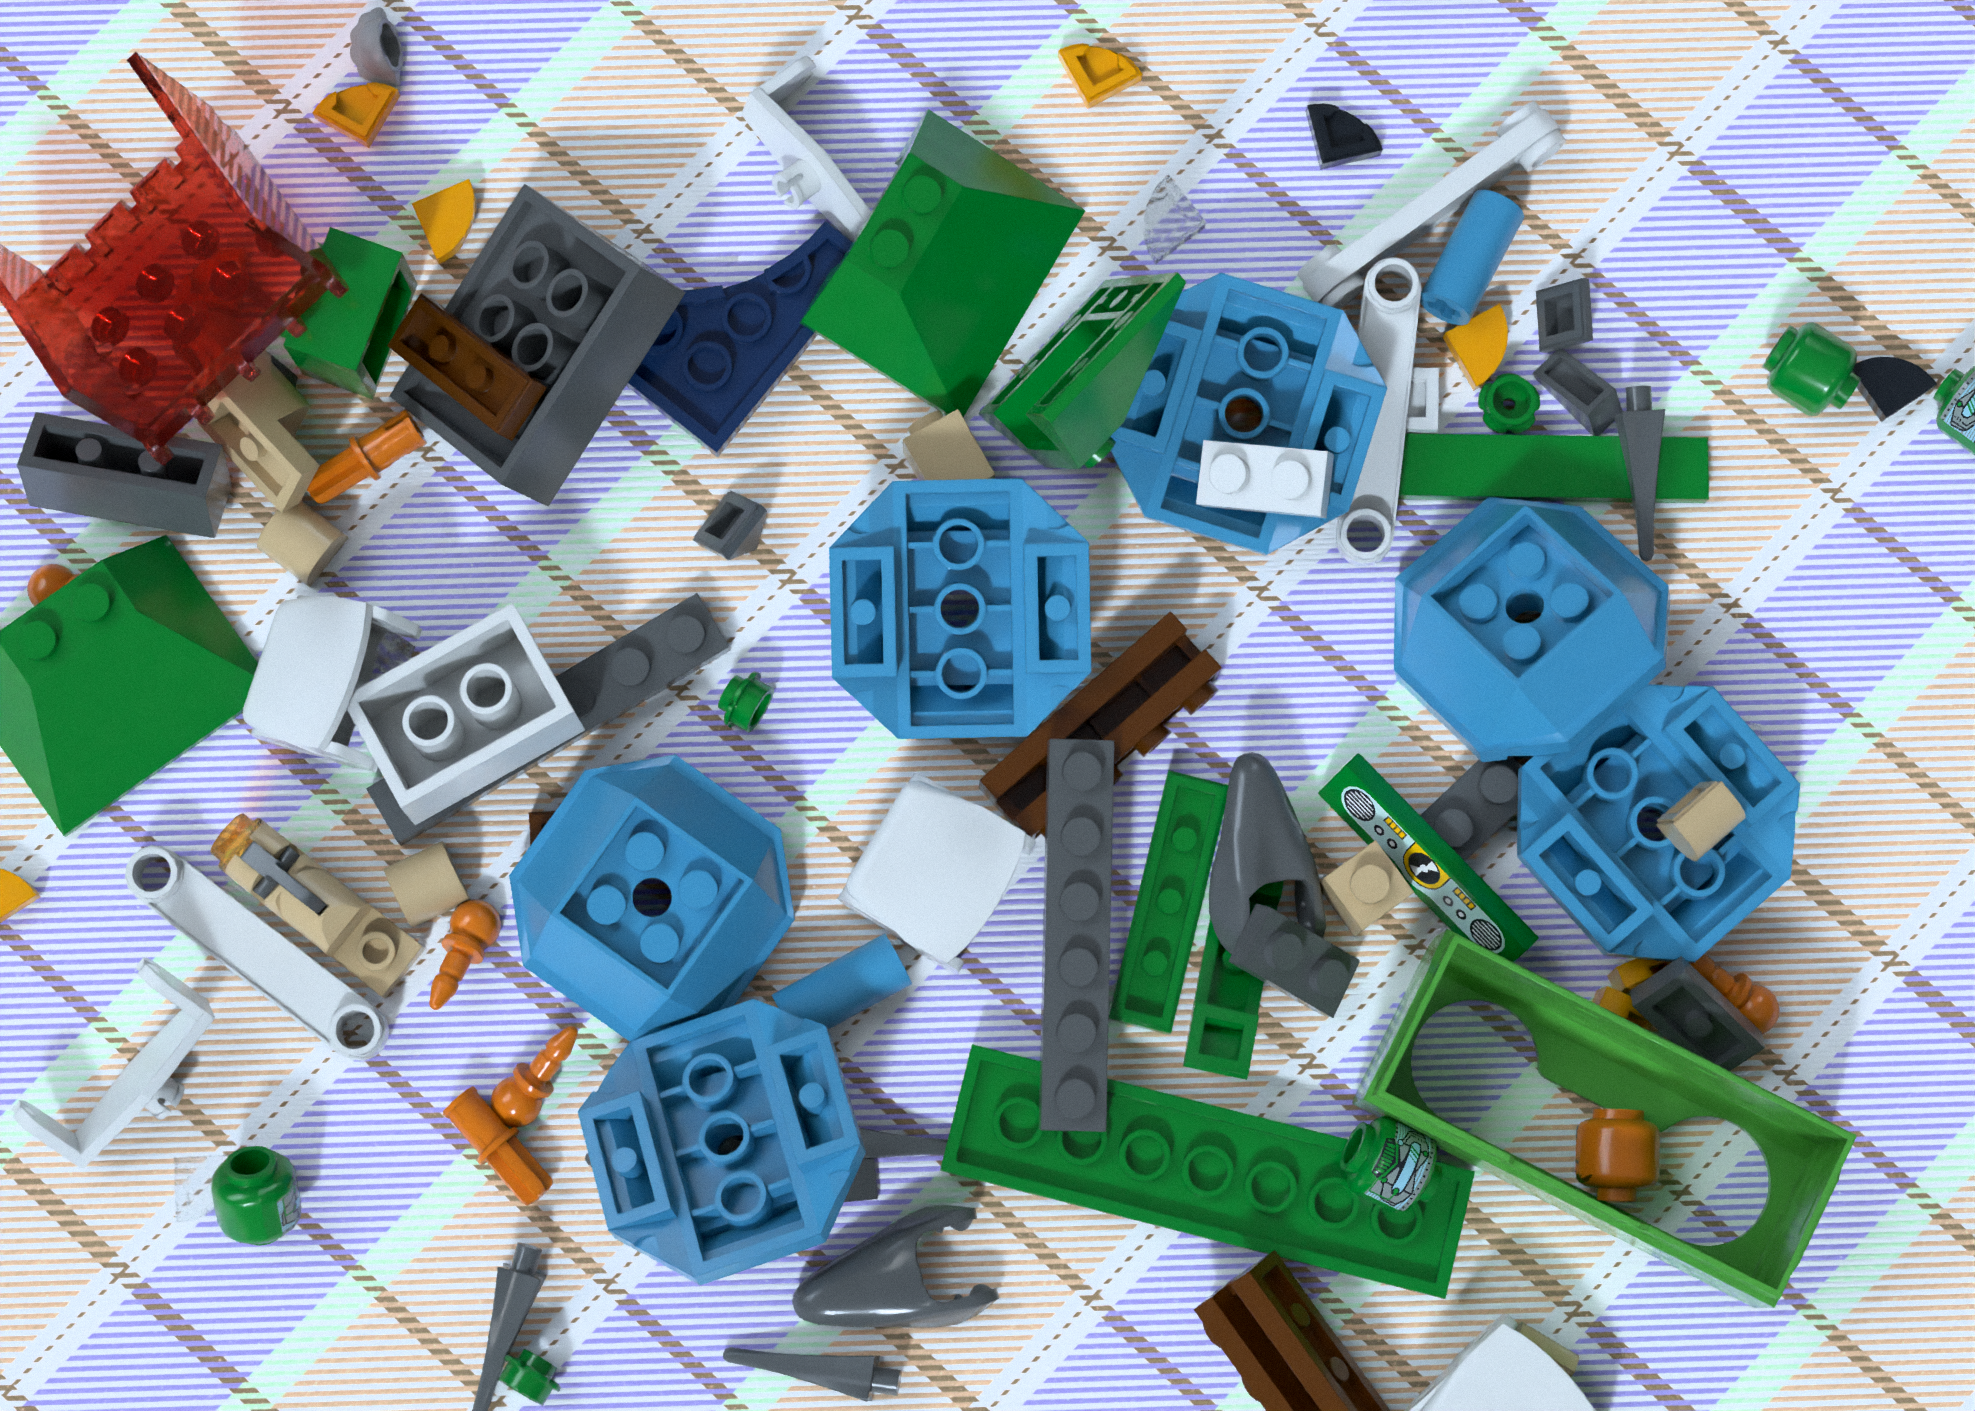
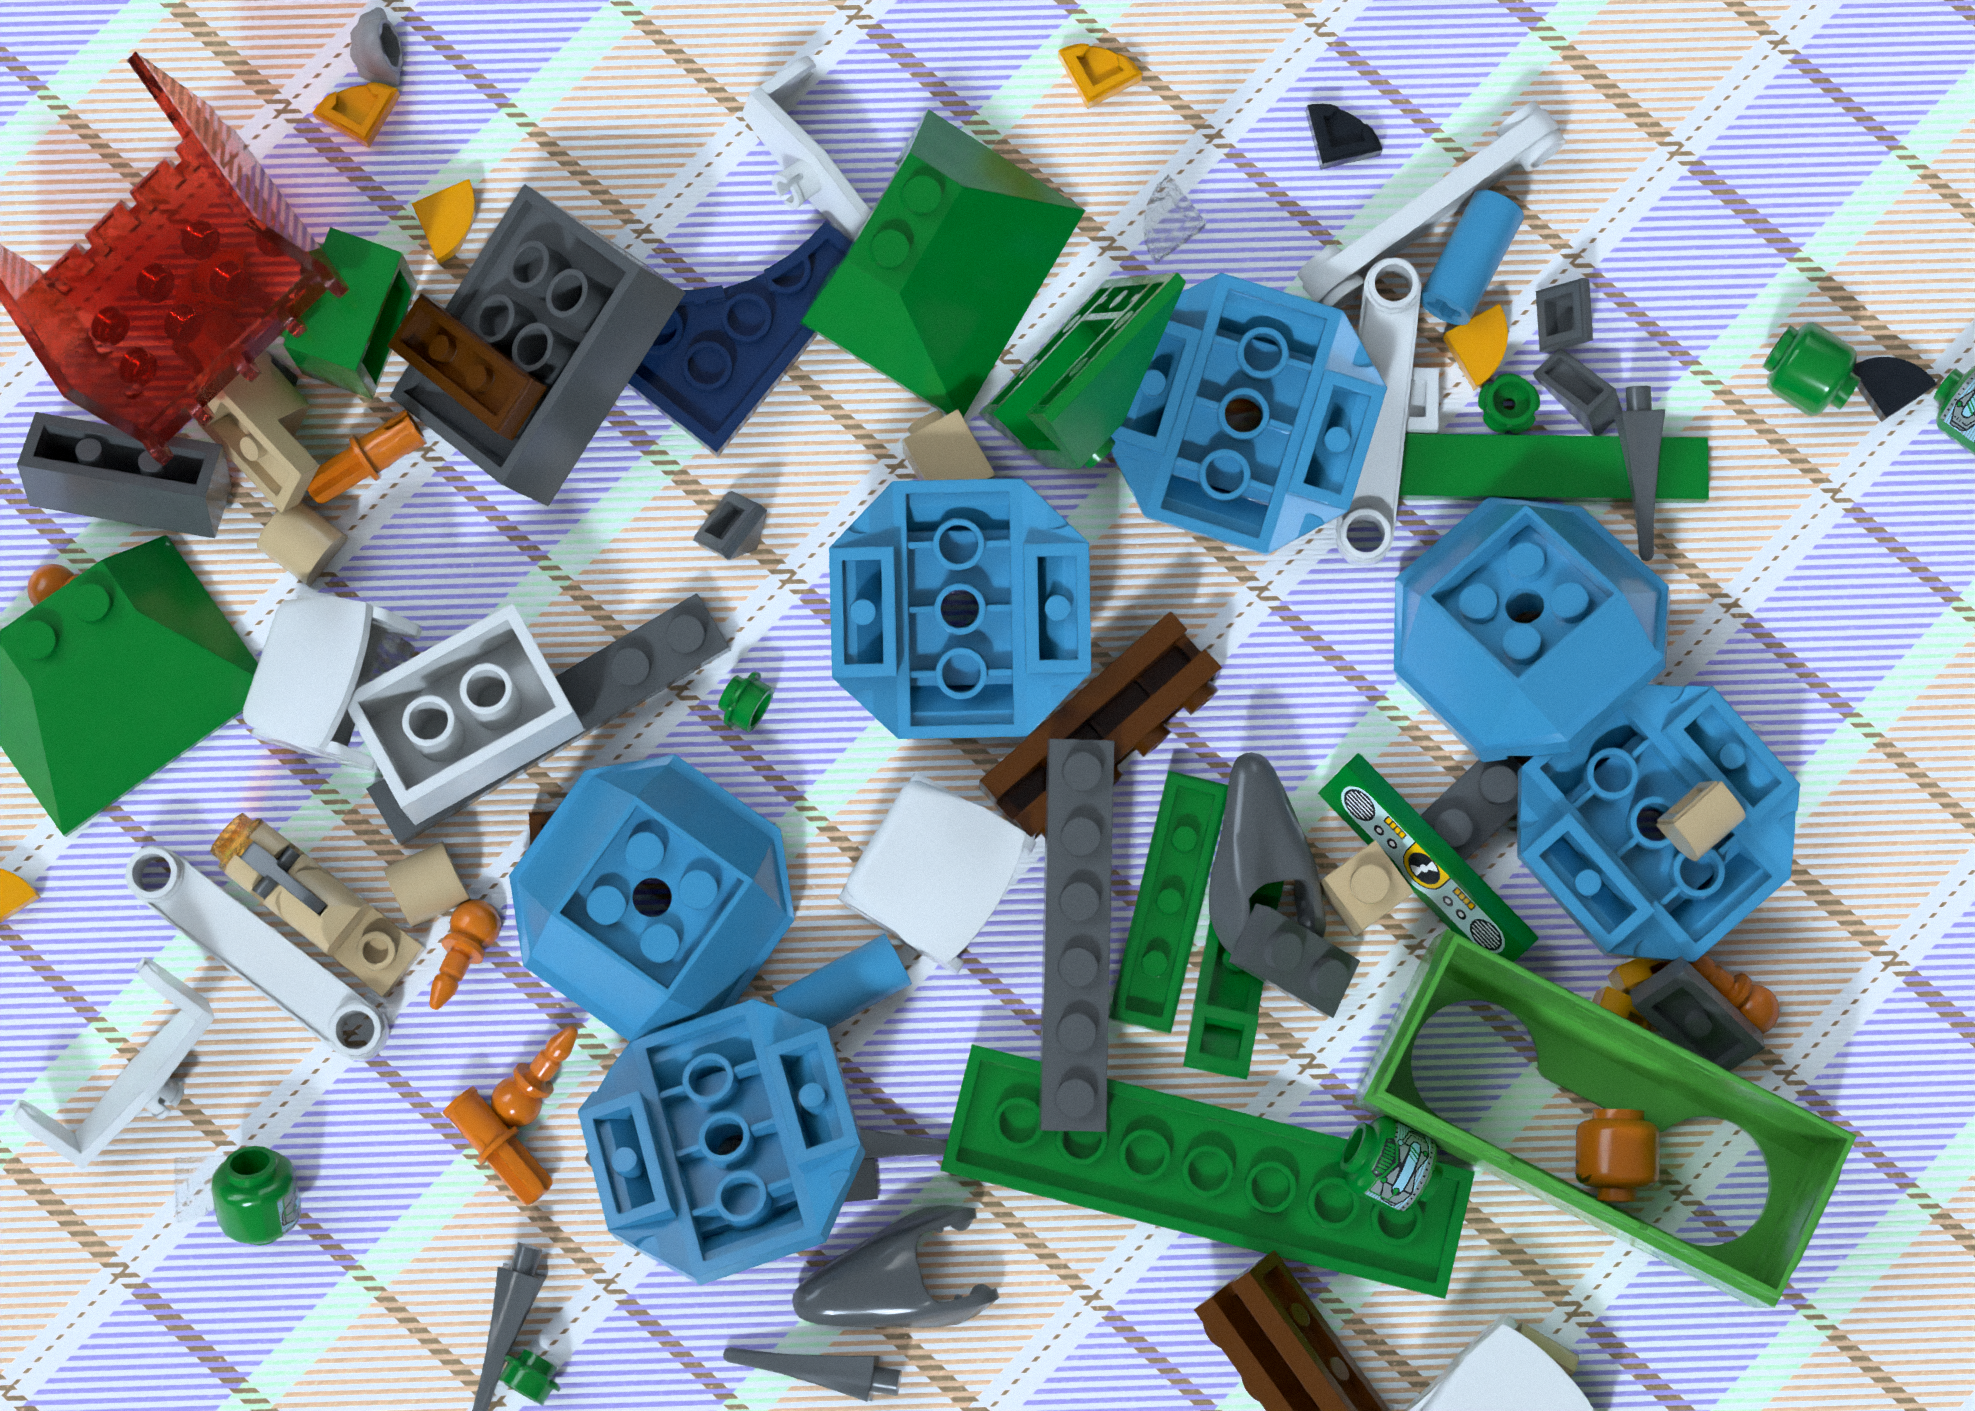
(1265, 479): white plate -> none

